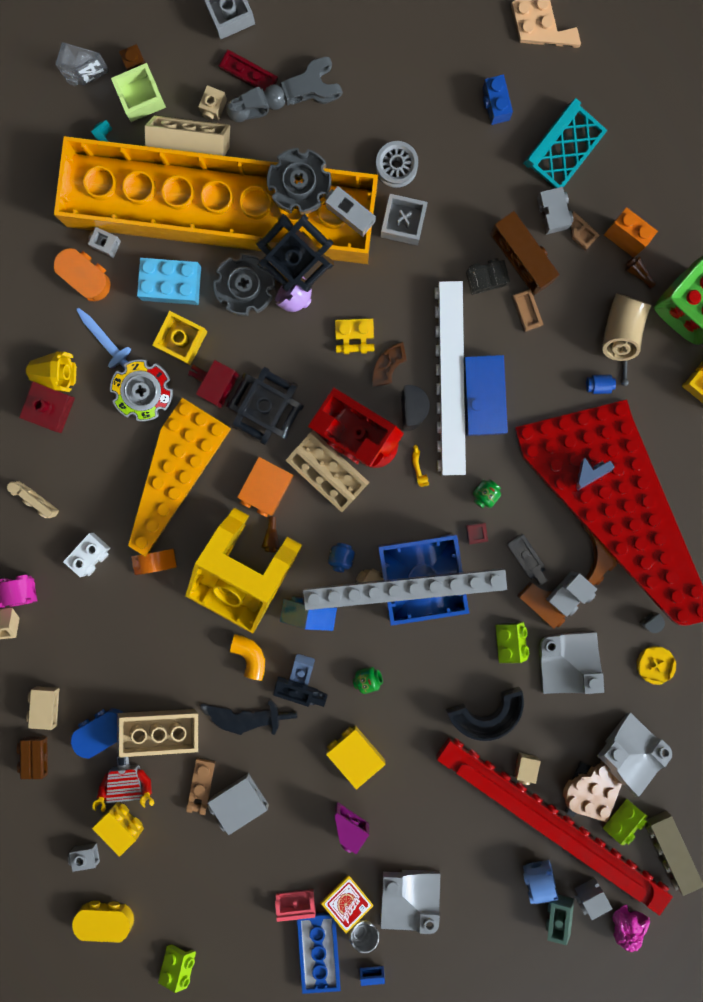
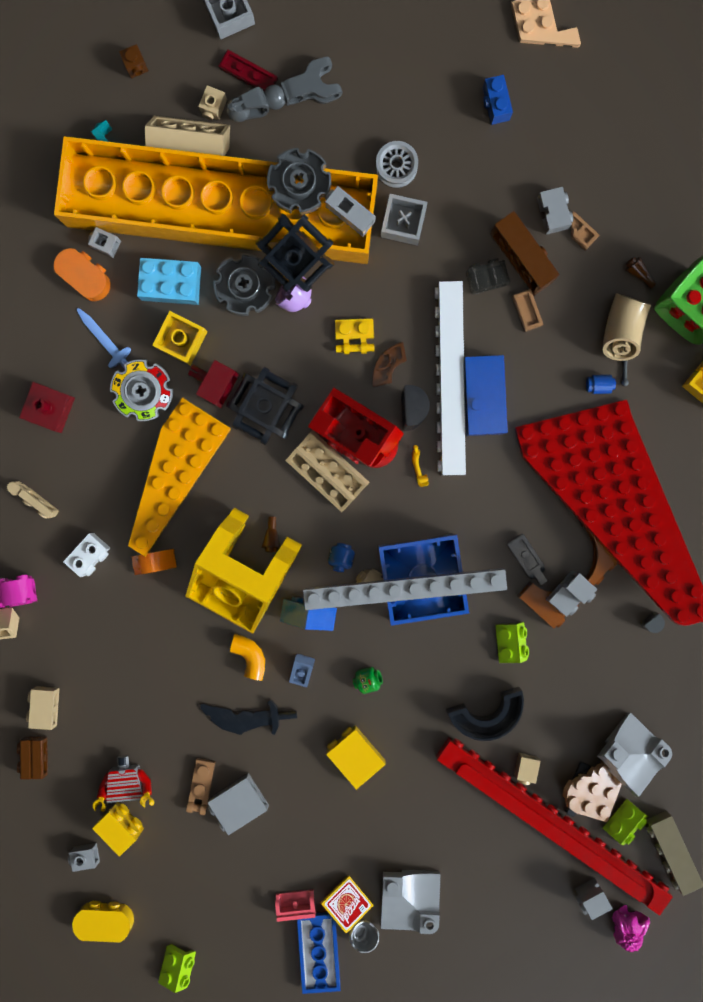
(53, 371): yellow cone -> none
(80, 64): clear slope -> none
(96, 735): blue brick -> none
(139, 91): yellowish green piece -> none
(157, 732): tan brick -> none
(265, 487): orange brick -> none
(299, 693): black hinge -> none
(351, 829): magenta slope -> none
(372, 980): blue piece -> none
(477, 533): dark red tile -> none
(486, 494): green head -> none
(540, 882): medium blue brick -> none
(555, 132): teal fence -> none
(560, 919): sand green brick -> none
(571, 664): light grey slope -> none
(588, 475): sand blue slope -> none
(630, 232): orange brick -> none
(656, 665): yellow tile -> none

